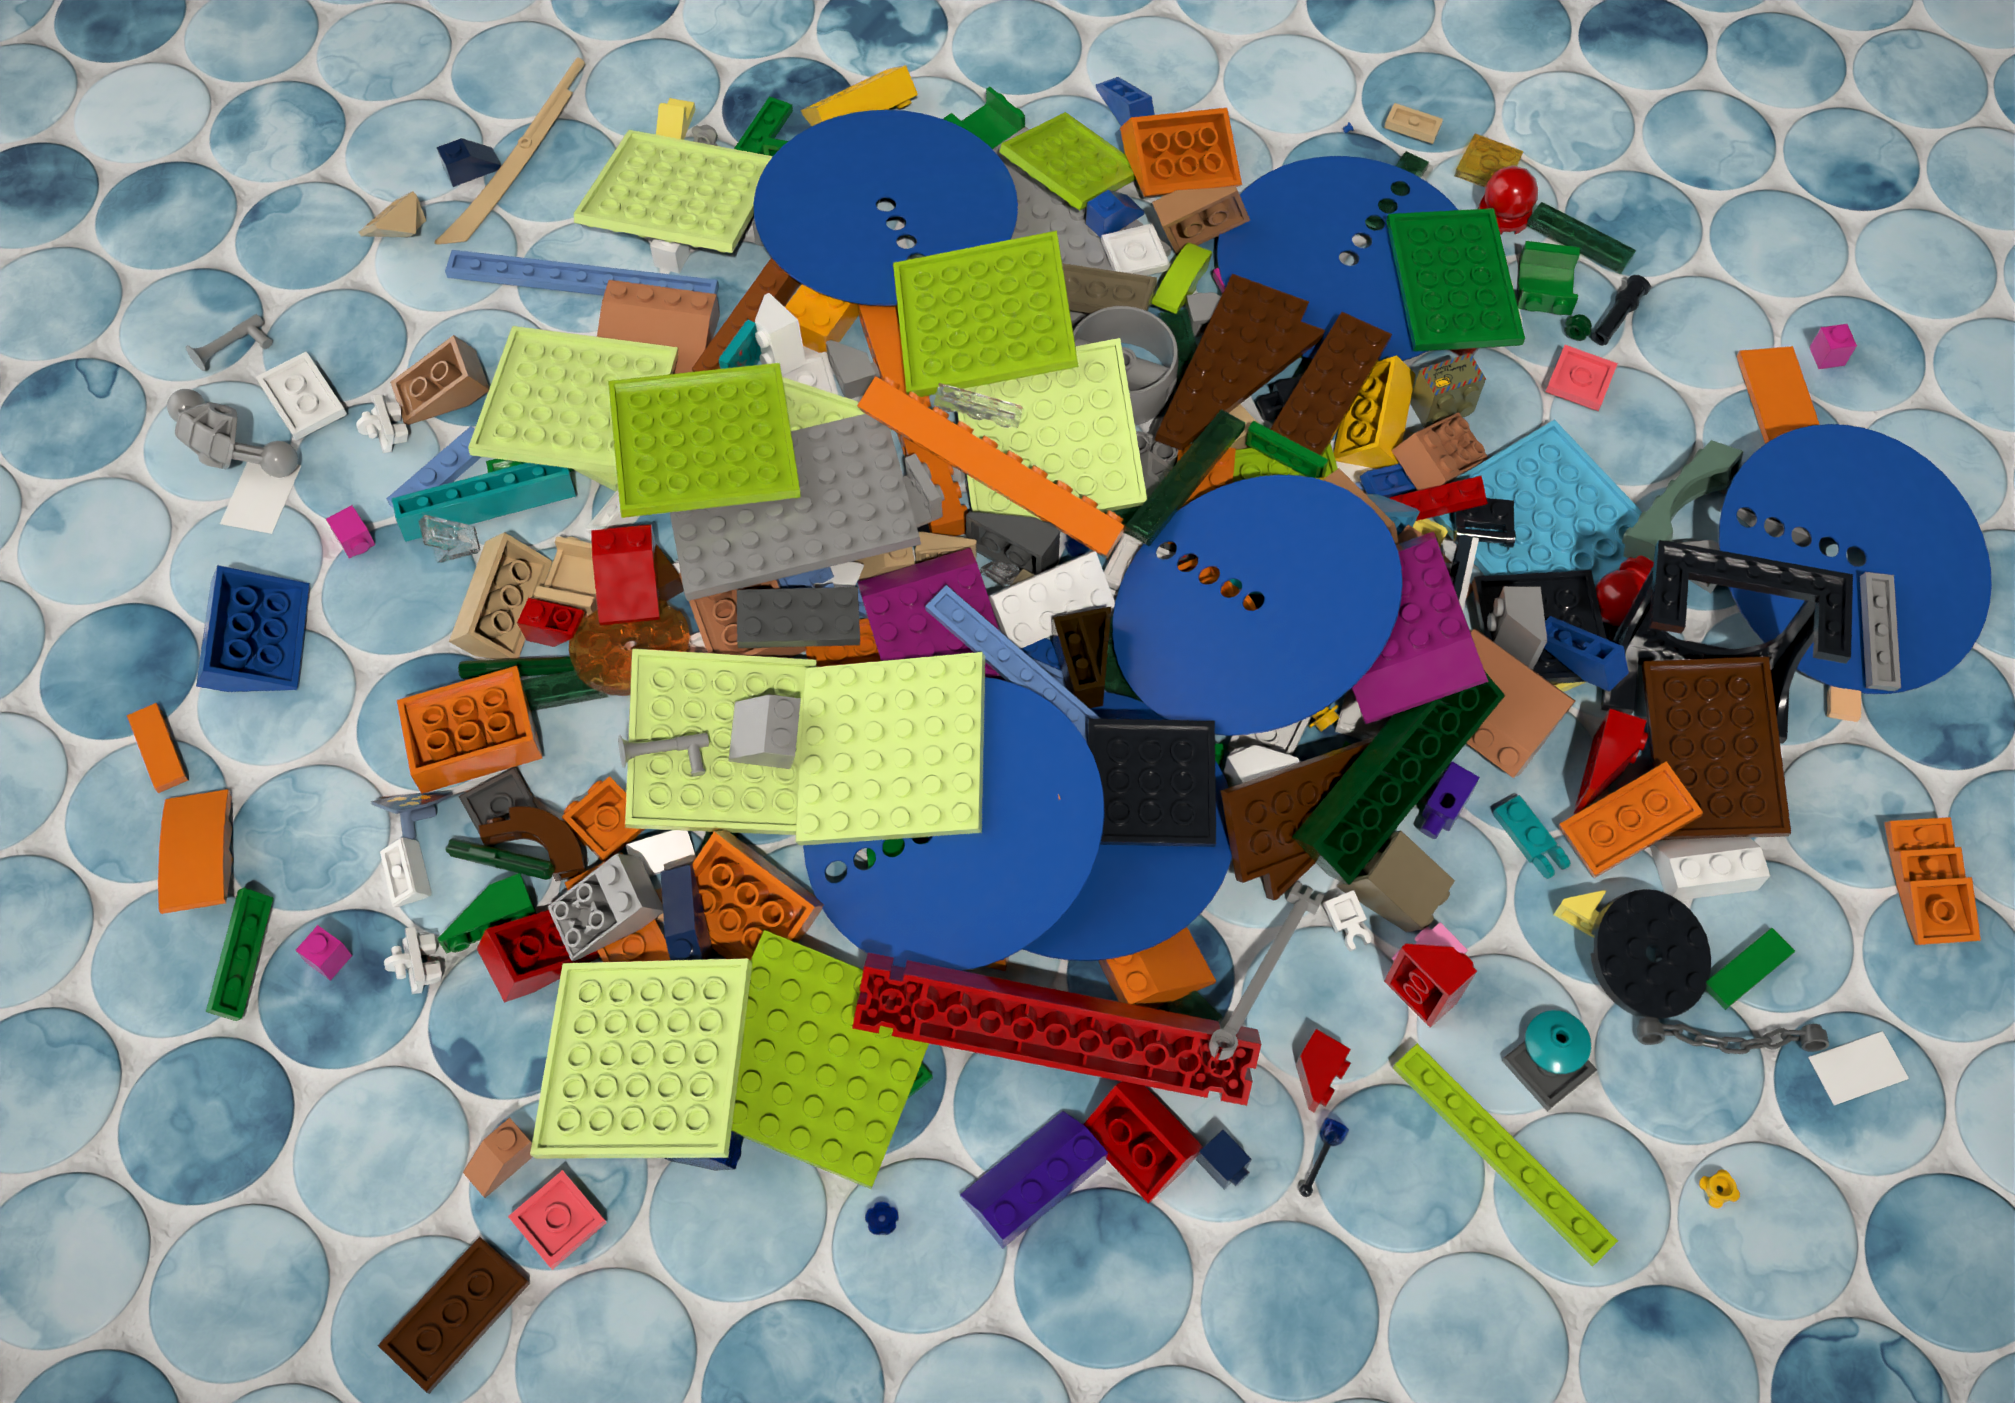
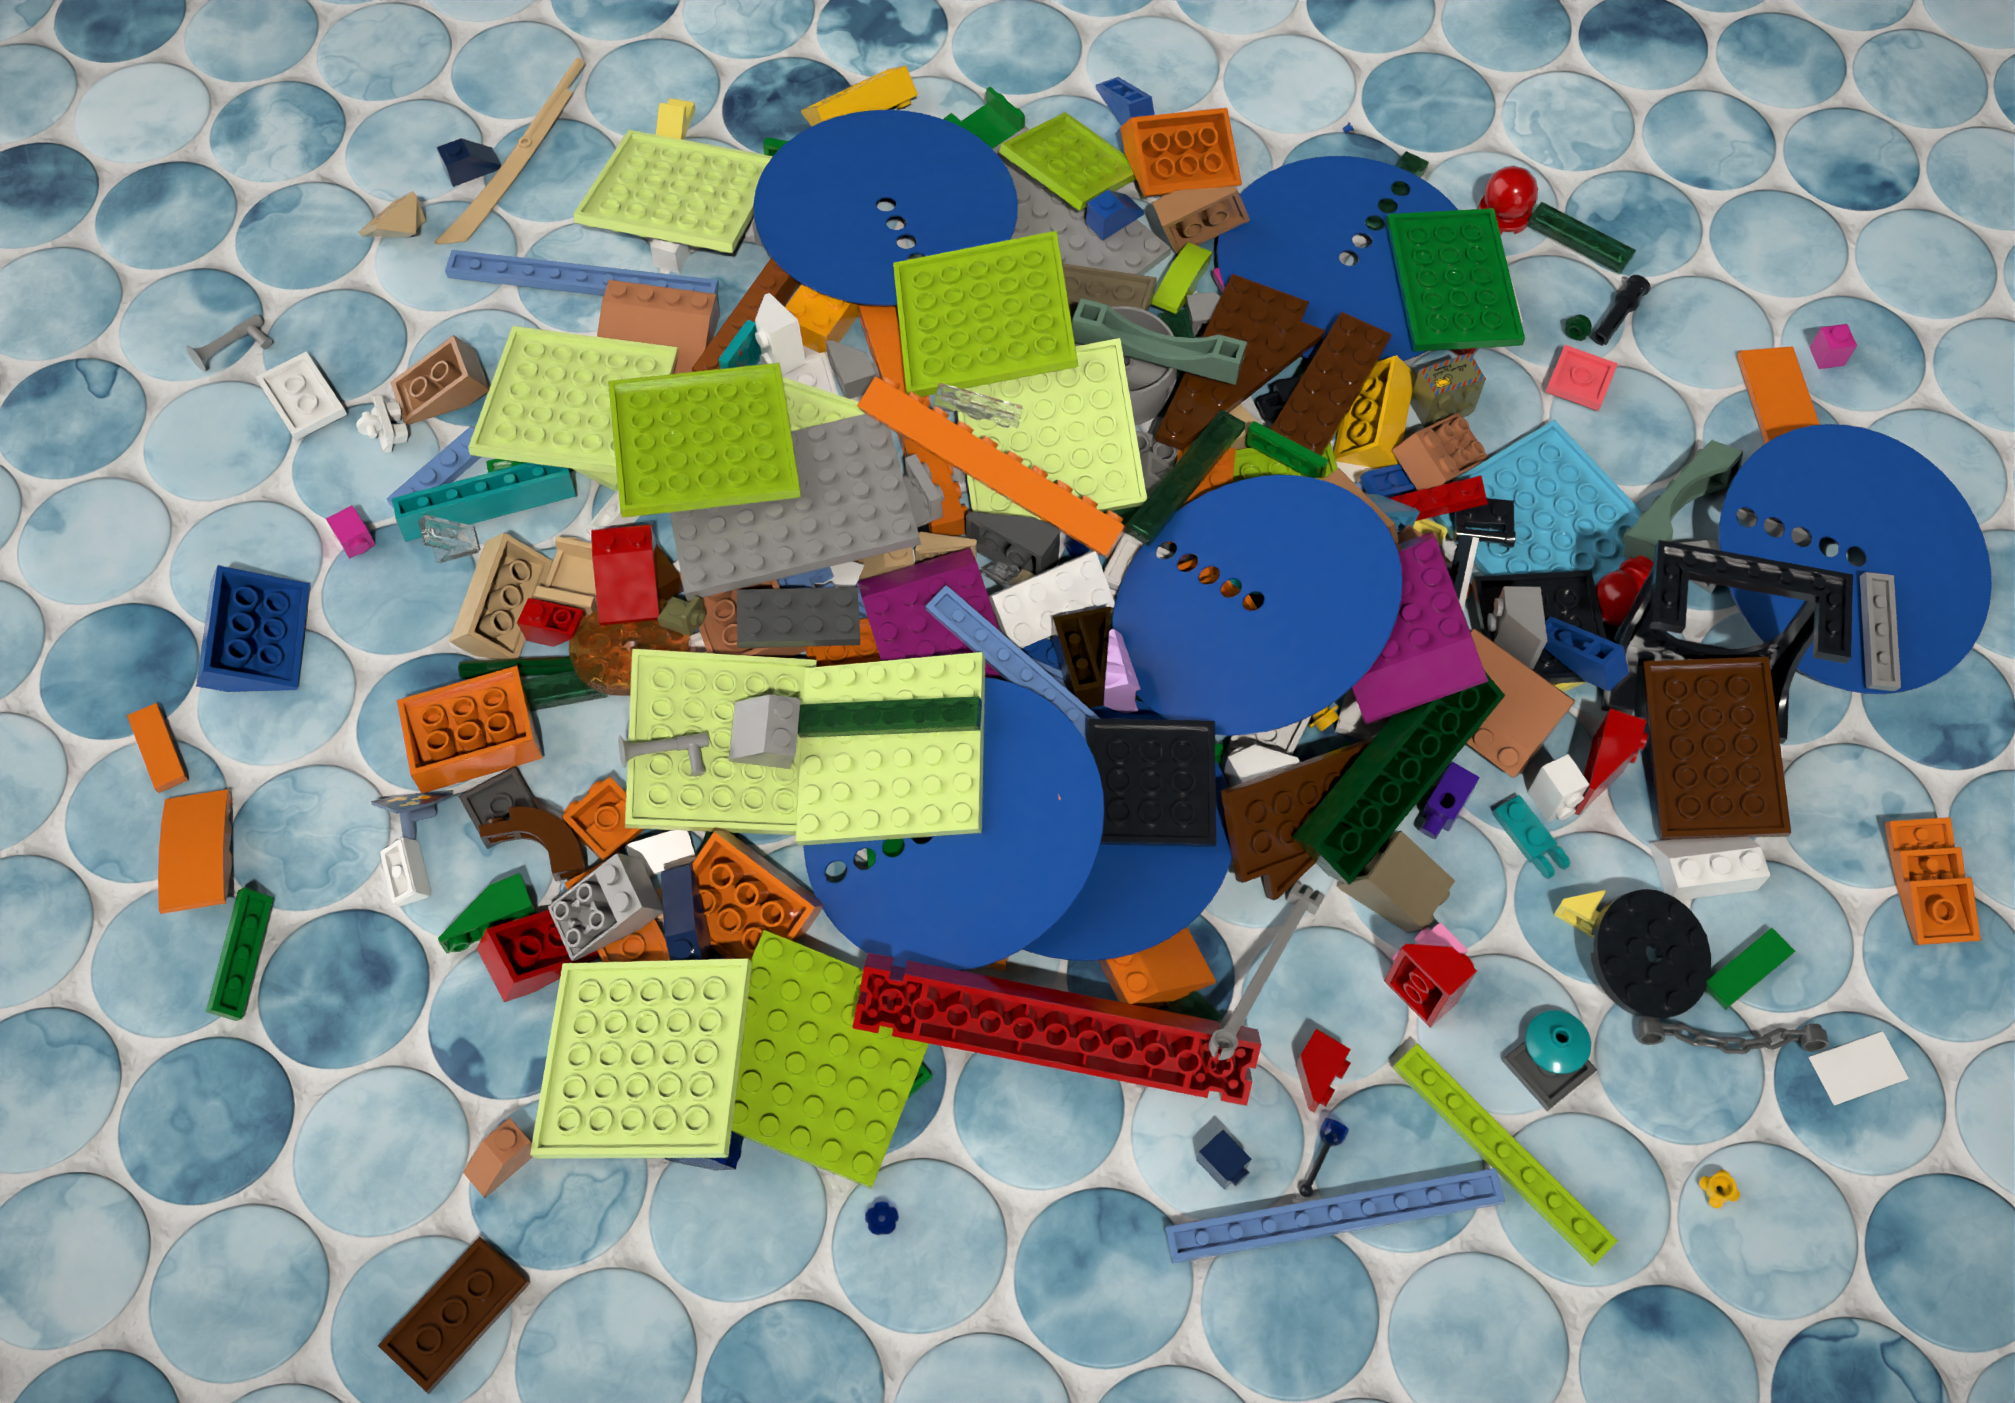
(211, 434): light grey piece -> none
(258, 499): white sticker -> none
(323, 952): dark pink brick -> none
(414, 947): white hips -> none
(500, 858): dark green axle -> none
(557, 1219): coral plate -> none
(682, 615): none -> olive bracket
(706, 132): light grey plate -> none
(765, 124): green tile -> none
(890, 717): none -> clear green plate
(1034, 1178): dark purple slope -> none
(1120, 677): none -> lavender slope
(1136, 251): white tile -> none
(1142, 1139): red slope -> none
(1210, 357): none -> sand green arch
(1334, 1215): none -> medium blue plate
(1346, 915): white plate -> none
(1413, 123): tan plate -> none
(1484, 158): clear yellow plate -> none
(1547, 278): green panel -> none
(1558, 789): none -> white brick
(1630, 819): orange plate -> none
(1844, 704): light nougat tile -> none

